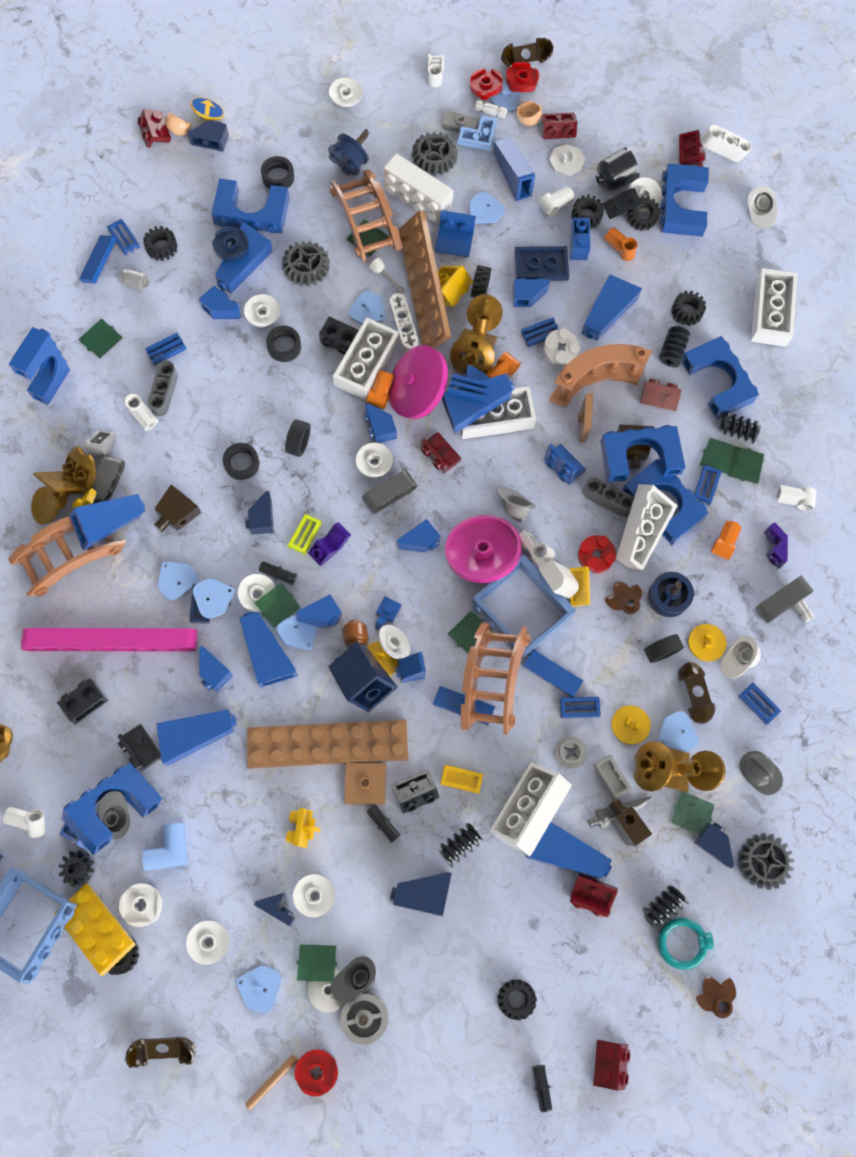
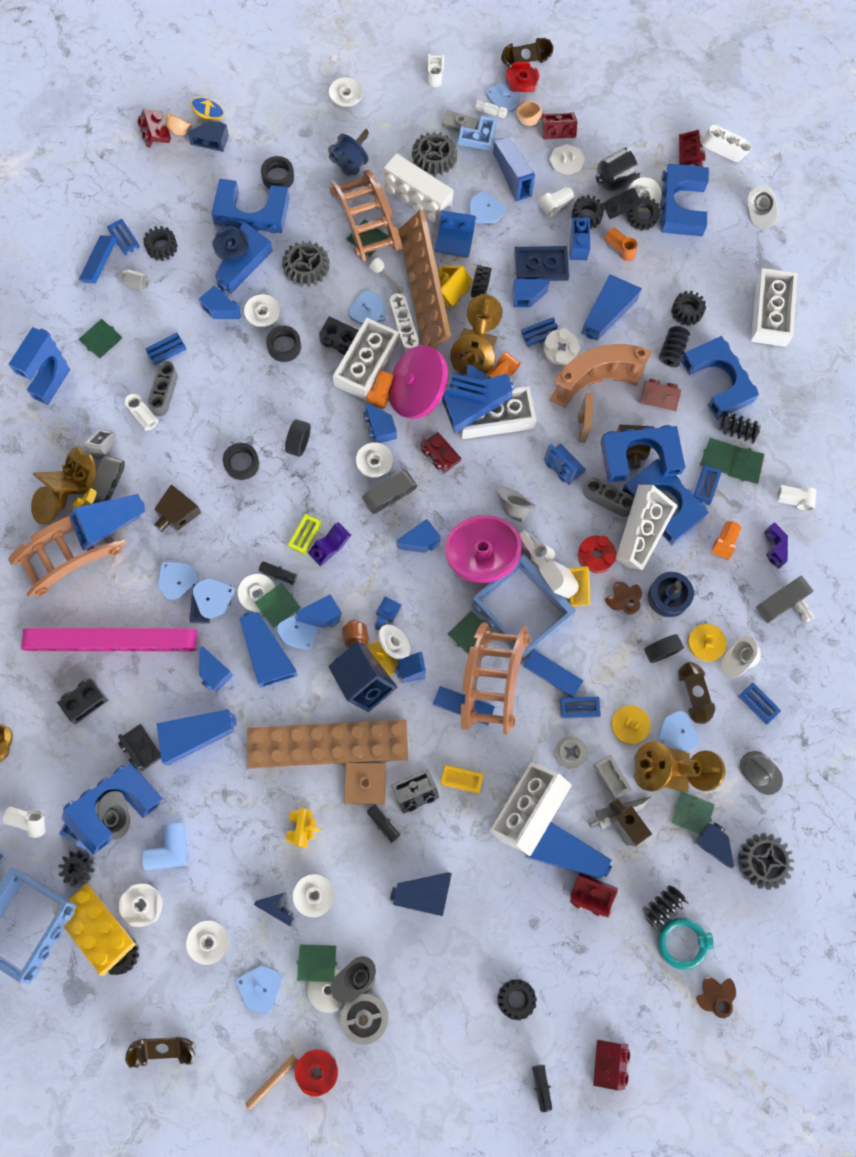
(261, 516): dark blue slope -> none
(460, 844): black piece -> none
(488, 90): red plate -> none

